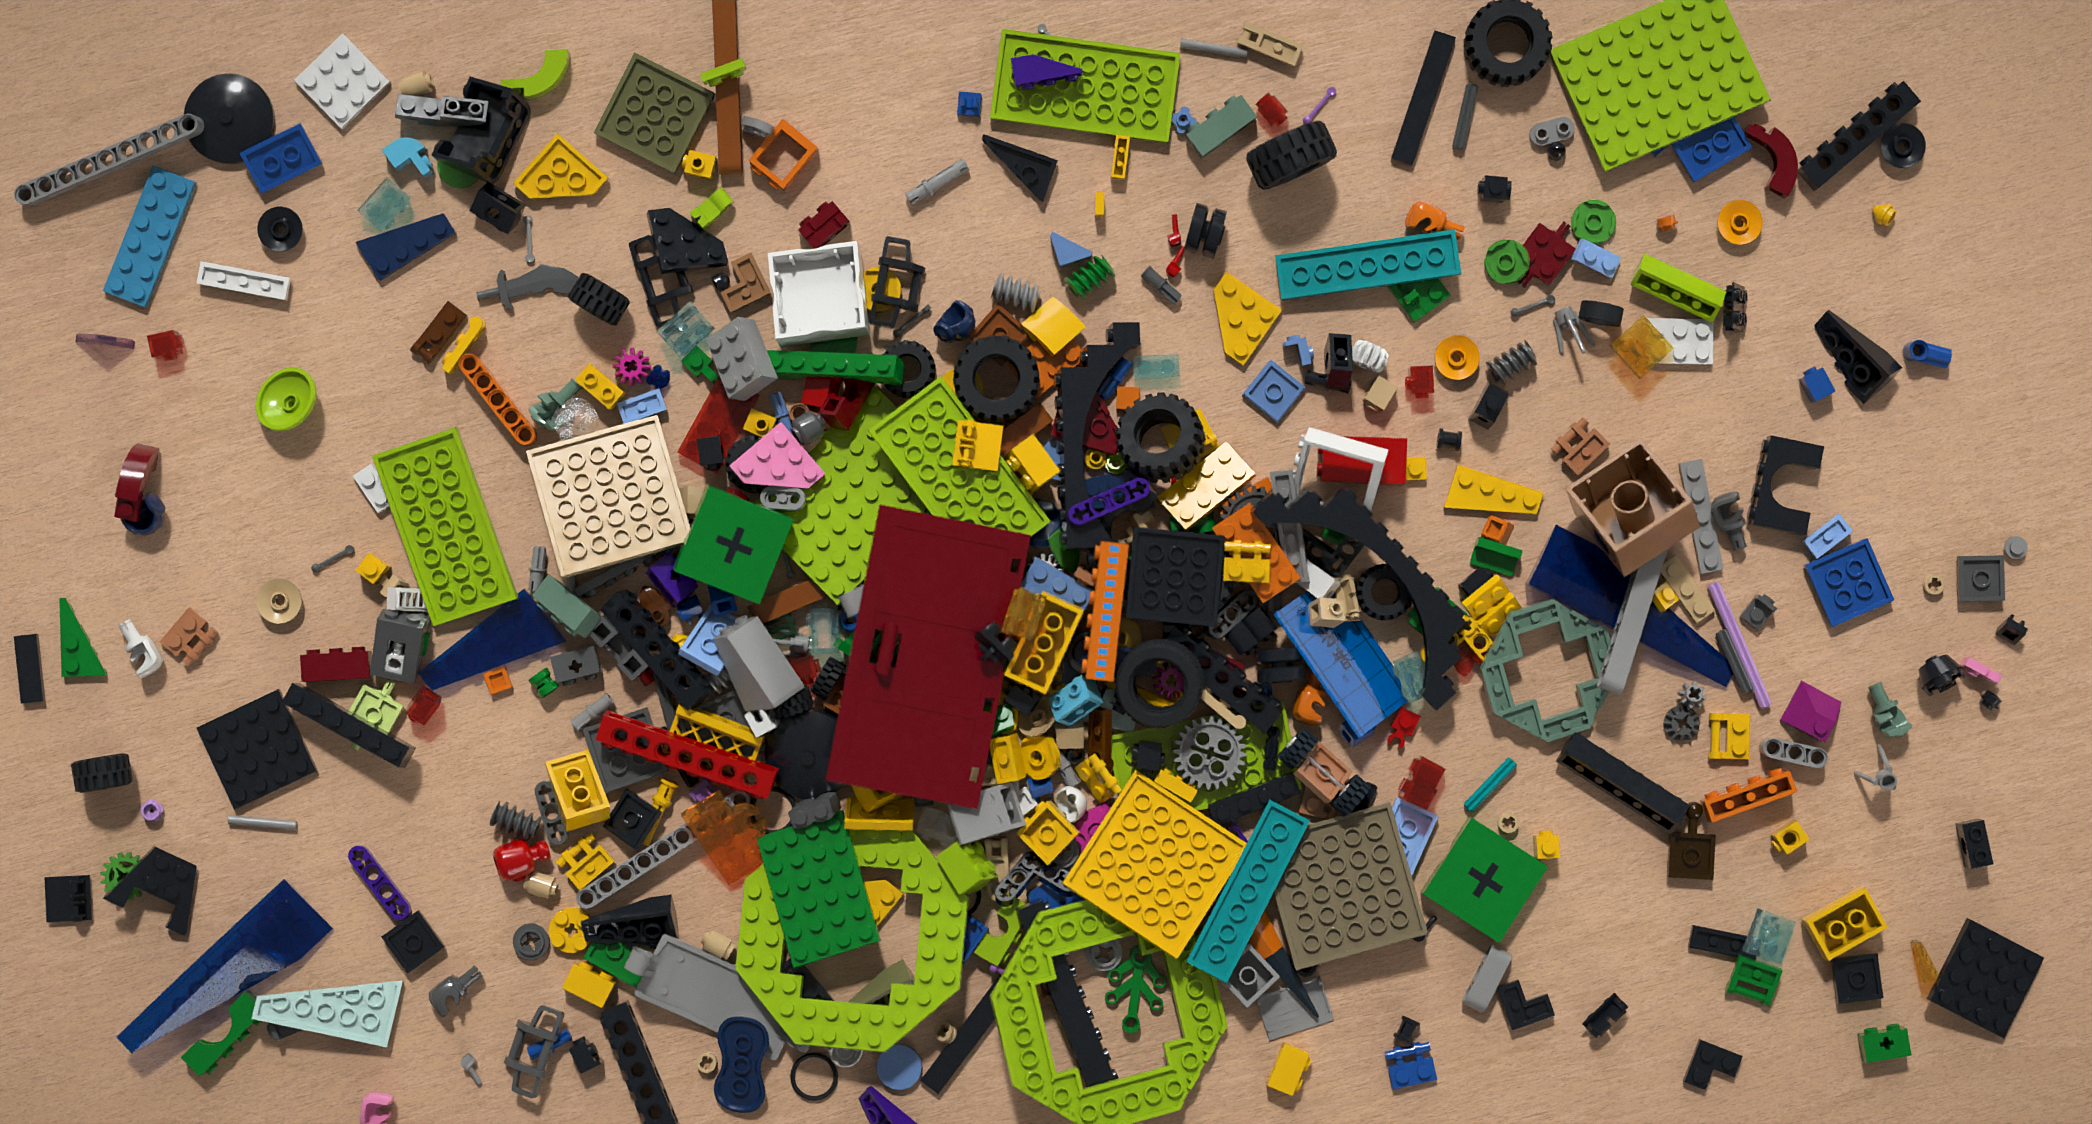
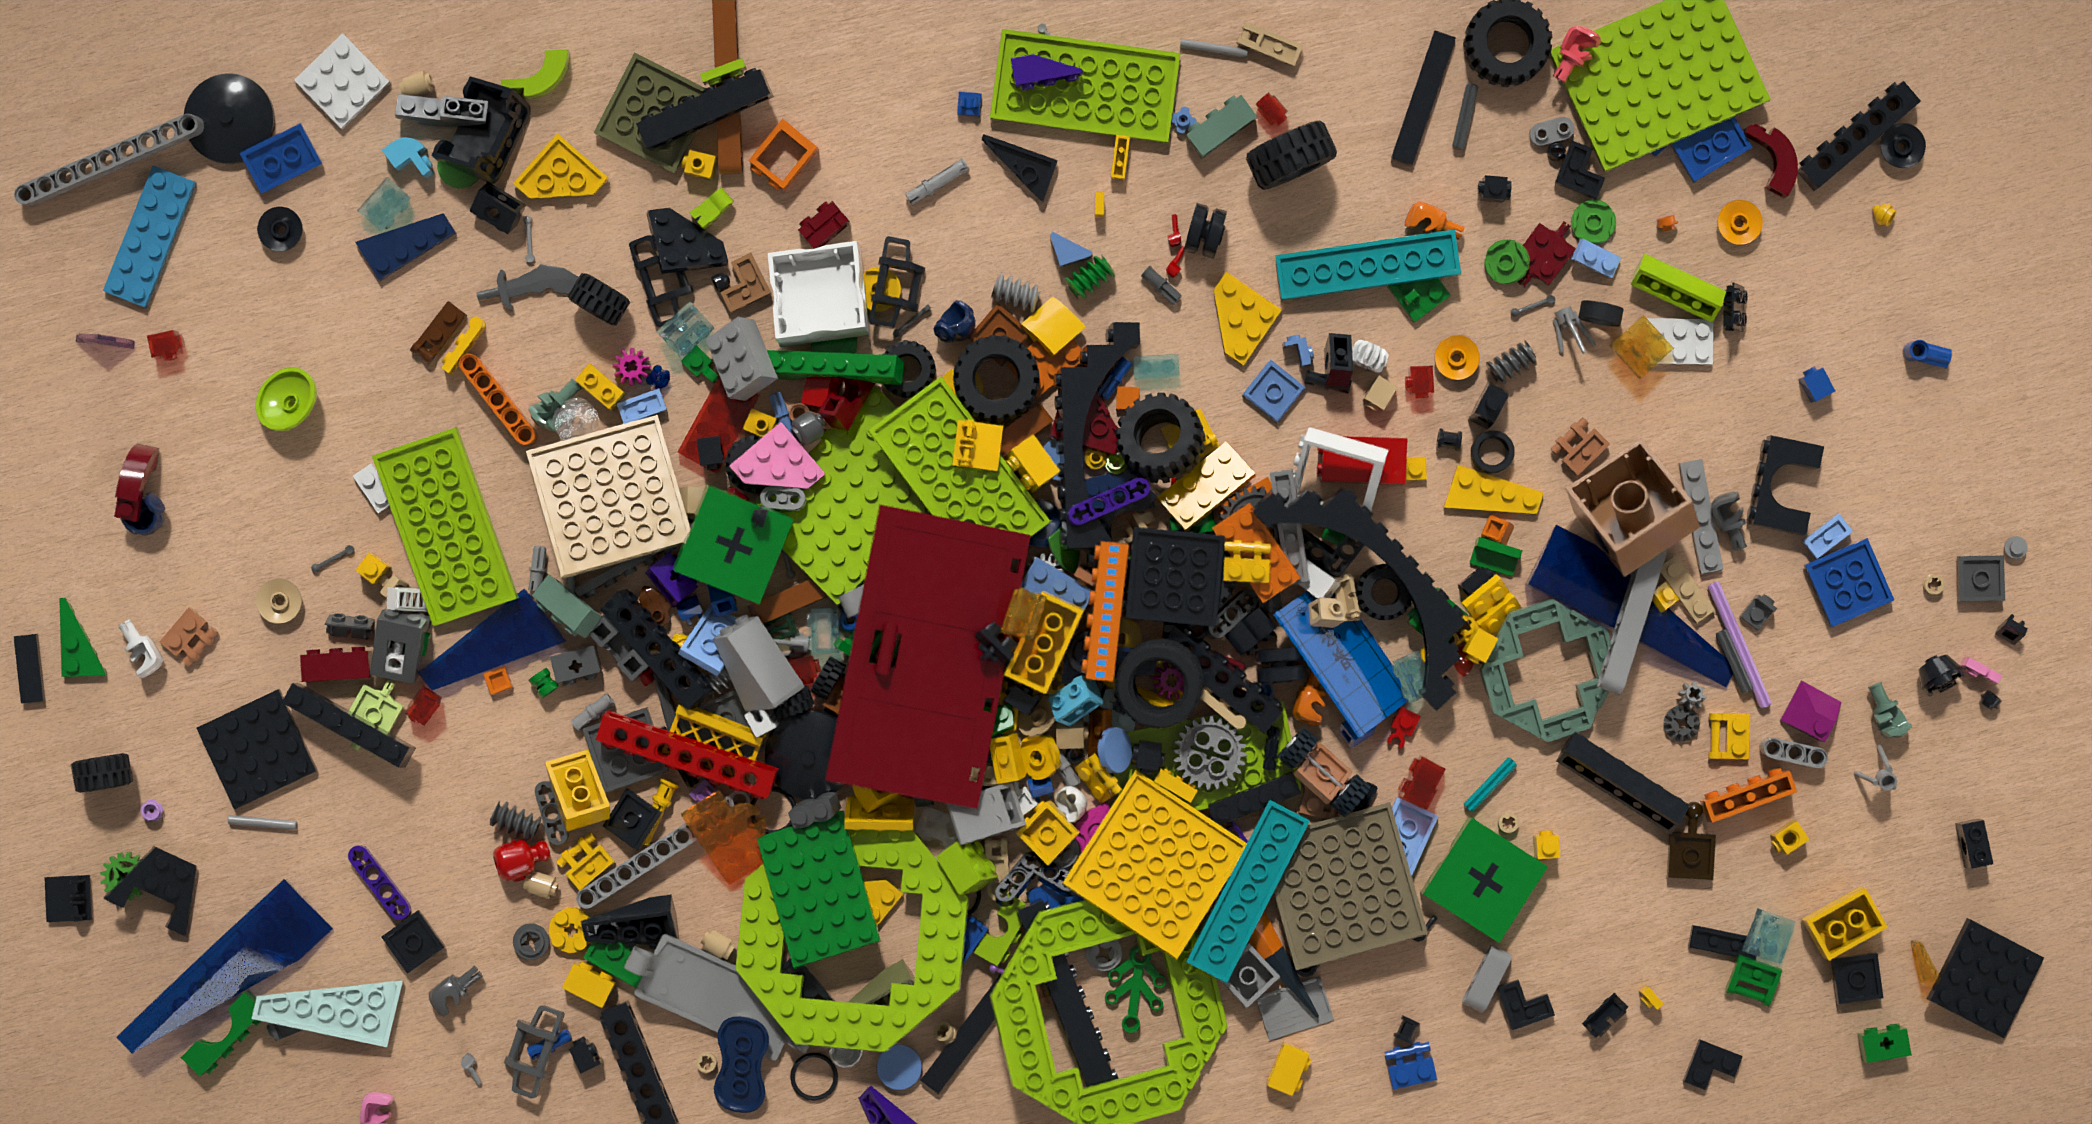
(243, 280): white plate -> none
(339, 624): none -> dark grey hinge
(704, 109): none -> black brick
(756, 126): light grey plate -> none
(759, 517): none -> black plate
(1115, 750): none -> medium blue tile
(1330, 92): medium lavender hinge -> none
(1479, 646): none -> yellow brick
(1492, 434): none -> black tyre
(1571, 50): none -> coral piece
(1573, 172): none -> black plate
(1649, 998): none -> yellow plate
(1859, 358): black wedge -> none

